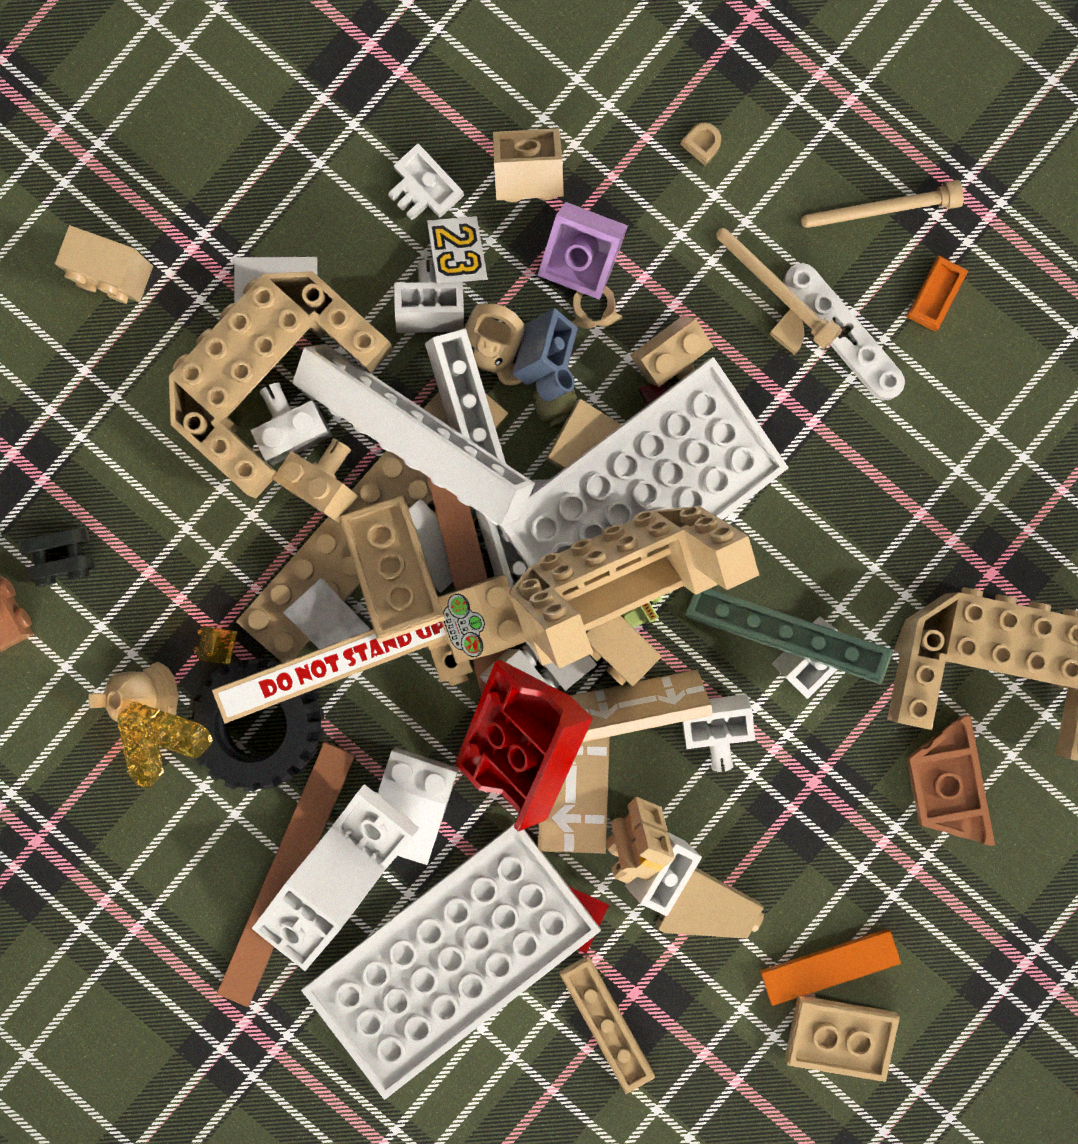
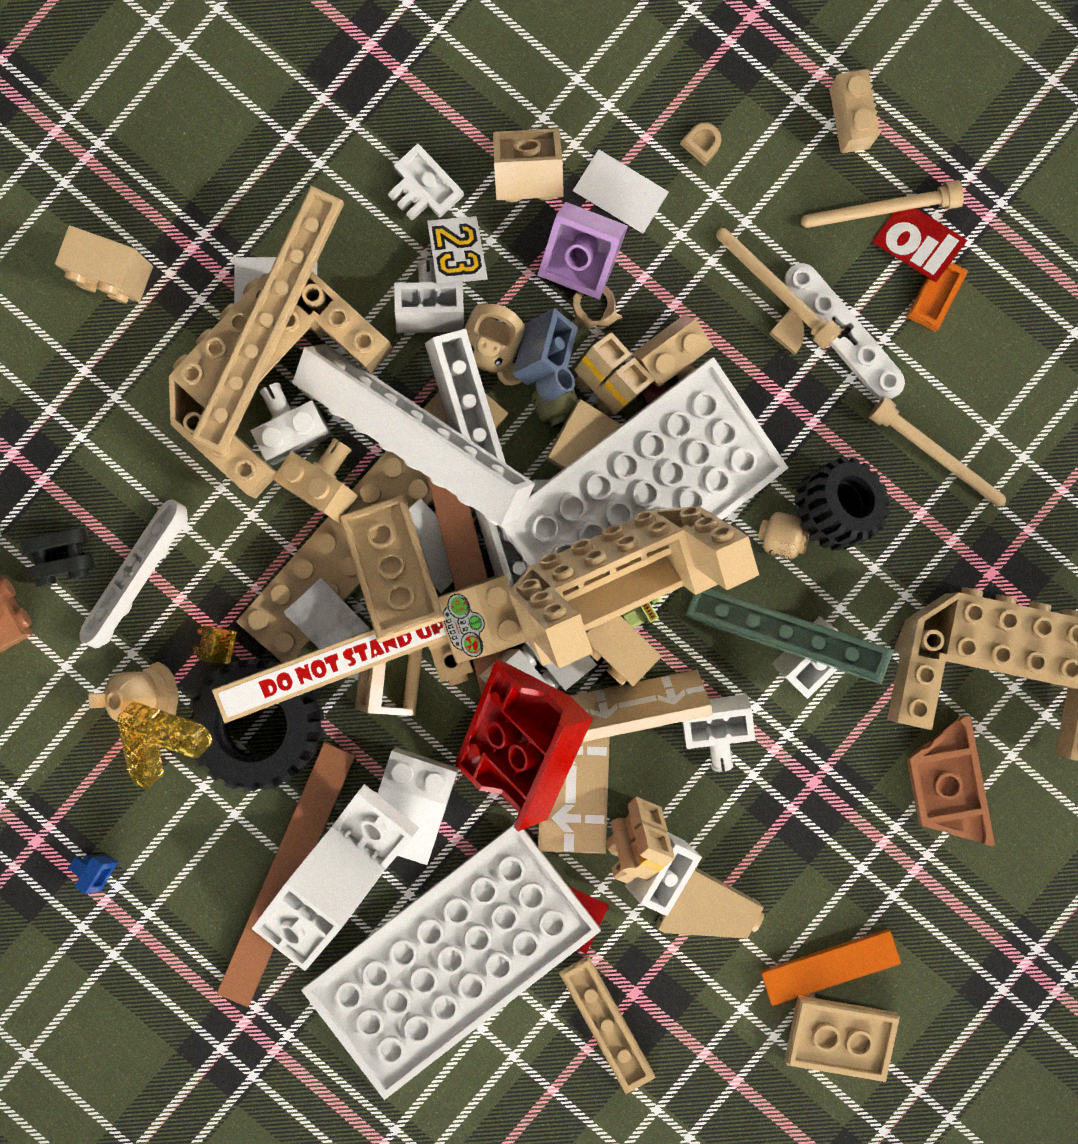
(92, 872): none -> blue tile
(133, 574): none -> white piece
(267, 320): none -> tan tile
(371, 688): none -> tan tile
(613, 389): none -> tan hips
(620, 191): none -> white sticker
(783, 535): none -> tan head
(854, 111): none -> tan brick
(861, 496): none -> black tyre
(887, 414): none -> tan piece
(920, 242): none -> sticker

